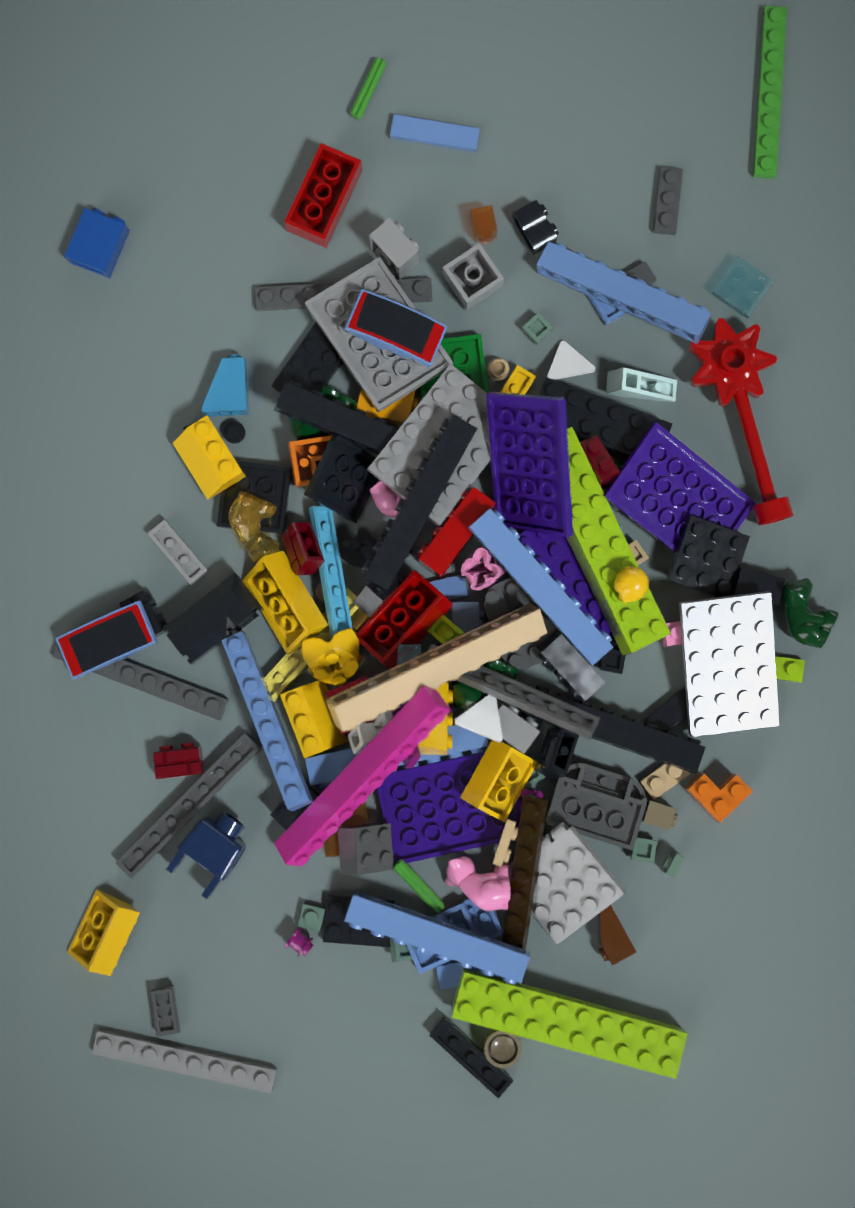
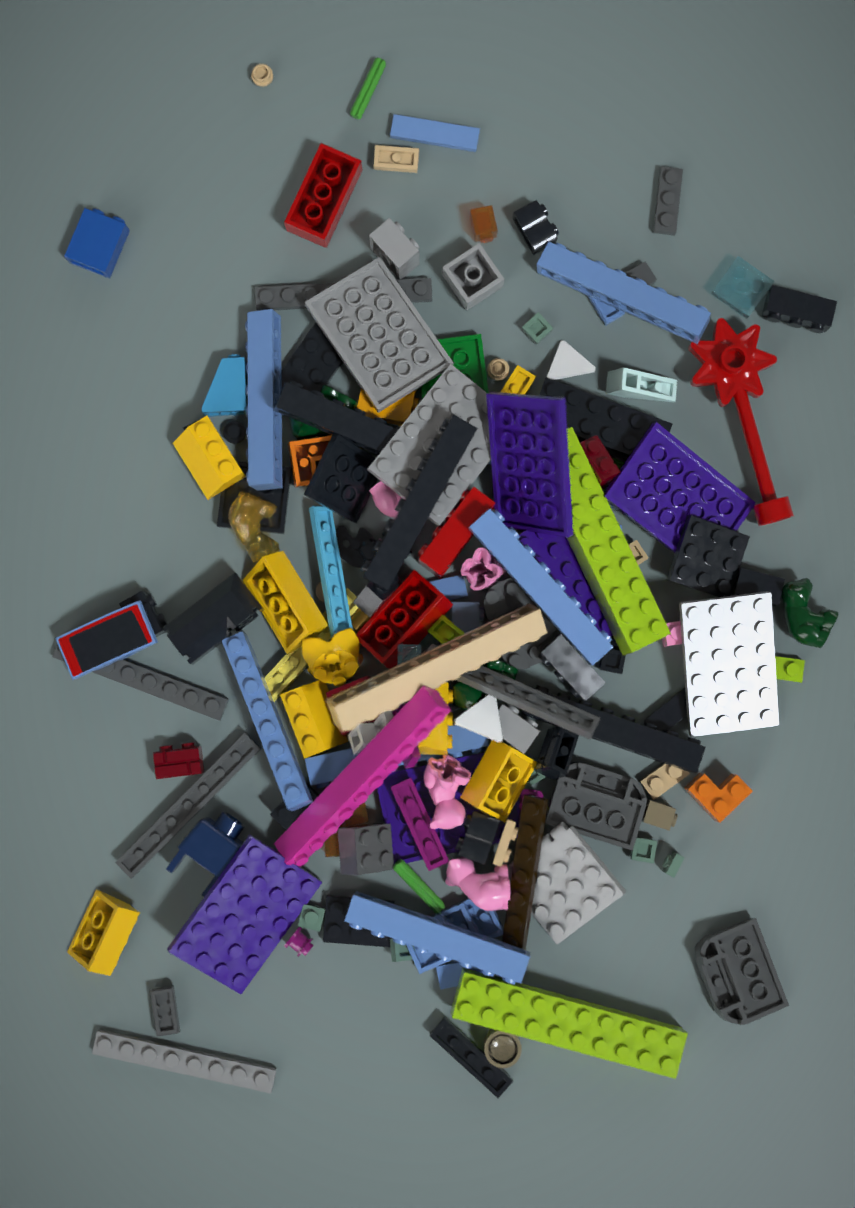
(177, 552): light grey plate -> none
(244, 915): none -> dark purple plate
(262, 75): none -> tan plate
(263, 390): none -> medium blue brick
(302, 548): dark red brick -> none
(395, 327): slope -> none
(396, 159): none -> tan plate
(419, 824): none -> magenta plate
(442, 780): none -> bright pink animal
(478, 837): none -> black brick
(613, 938): reddish brown slope -> none
(631, 584): yellow hair -> none
(740, 973): none -> dark grey plate
(769, 92): bright green plate -> none
(799, 309): none -> black brick

